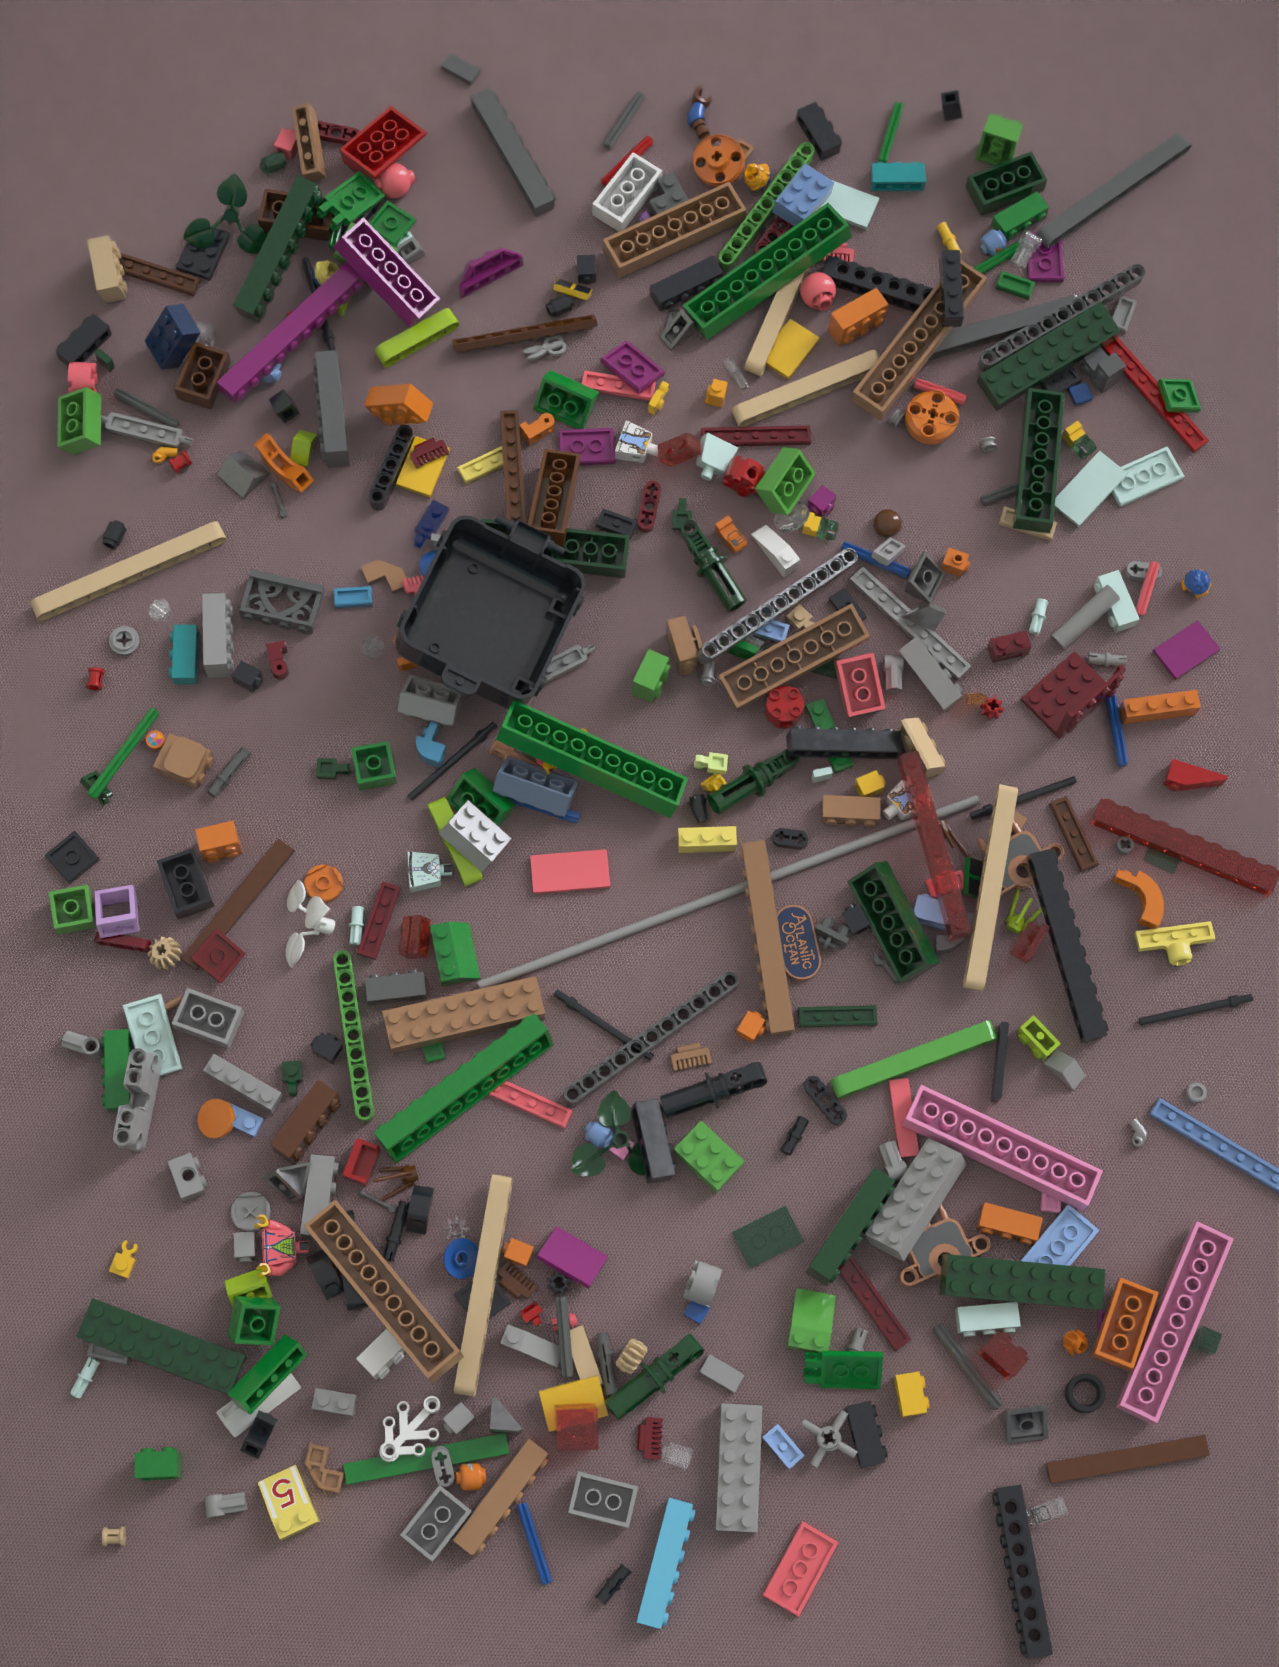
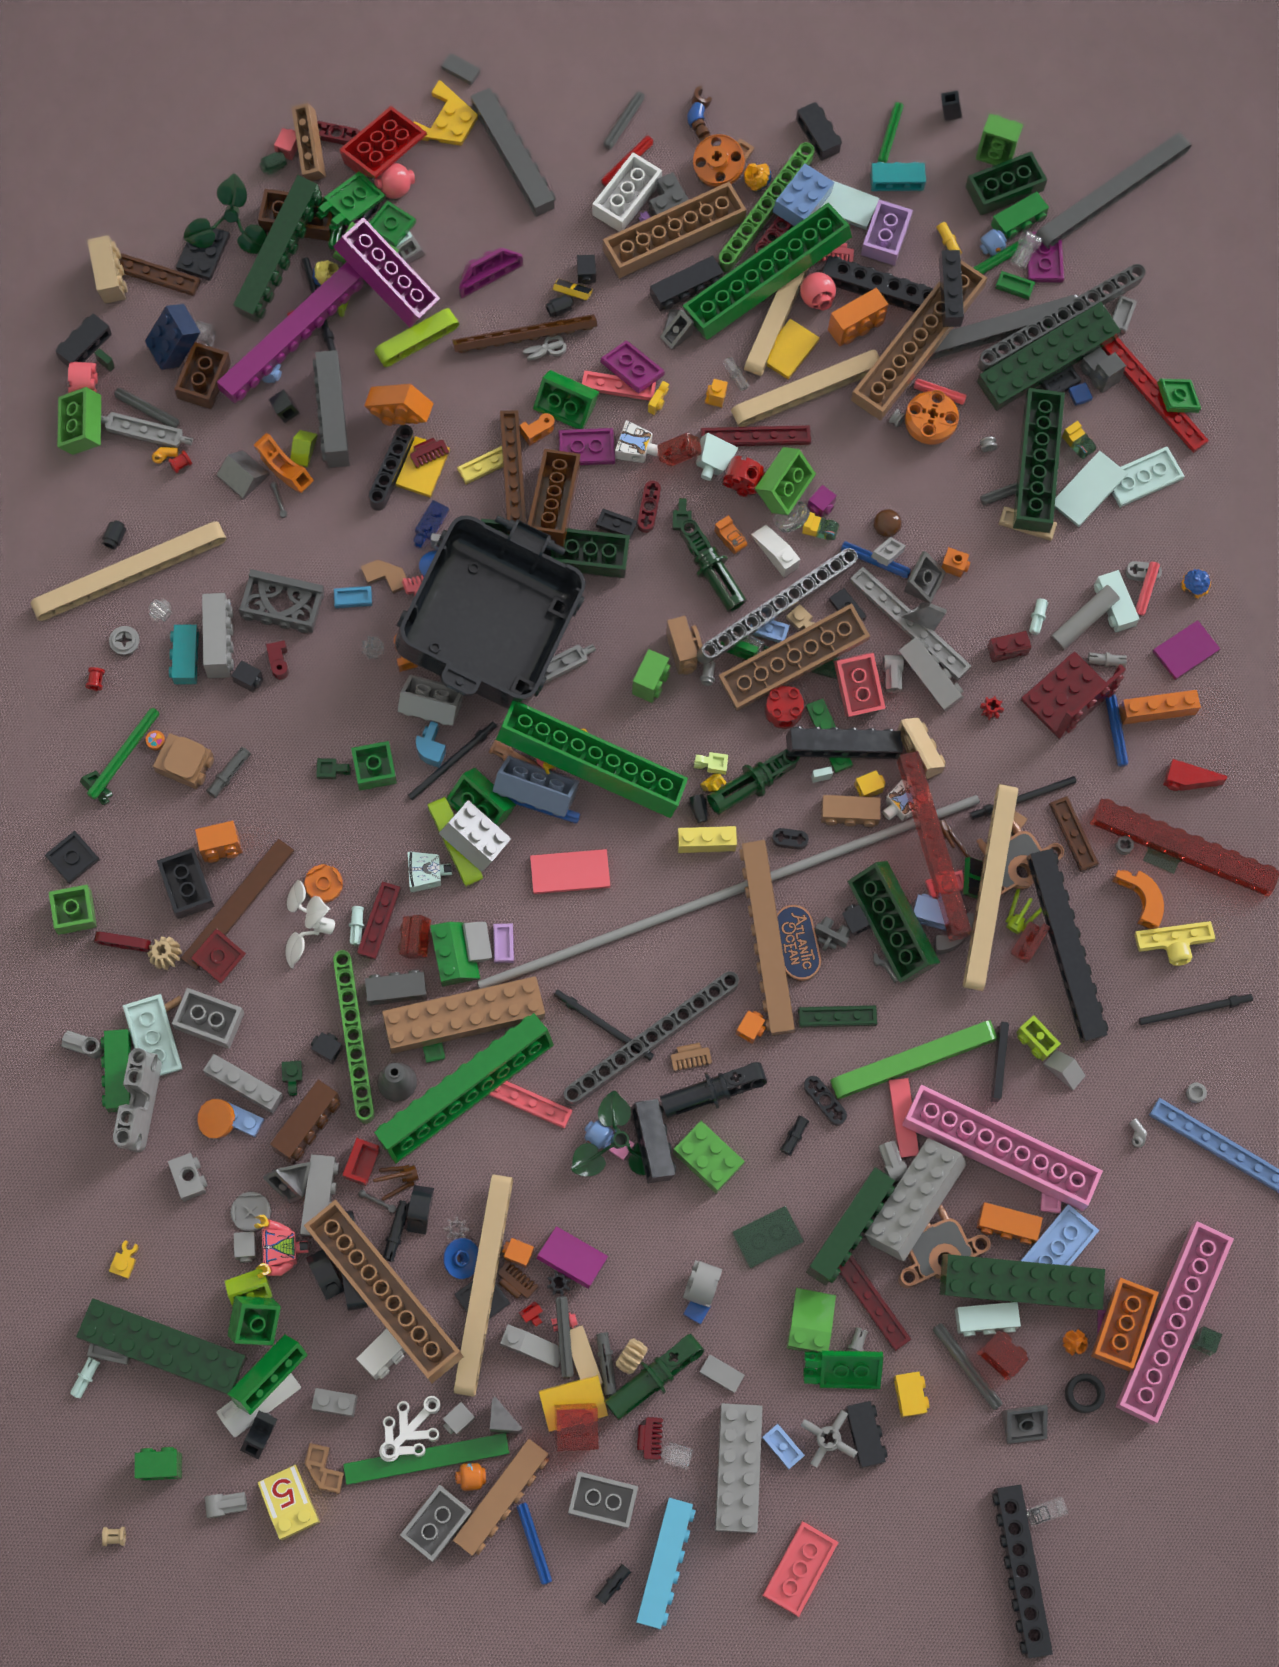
(128, 922): lavender window -> none
(397, 1081): none -> dark grey cone
(438, 1467): light grey beam -> none
(454, 119): none -> yellow wing
(477, 941): none -> light grey slope
(503, 943): none -> lavender tile
(886, 232): none -> lavender brick
(975, 698): clear orange tile -> none
(1127, 1459): reddish brown tile -> none

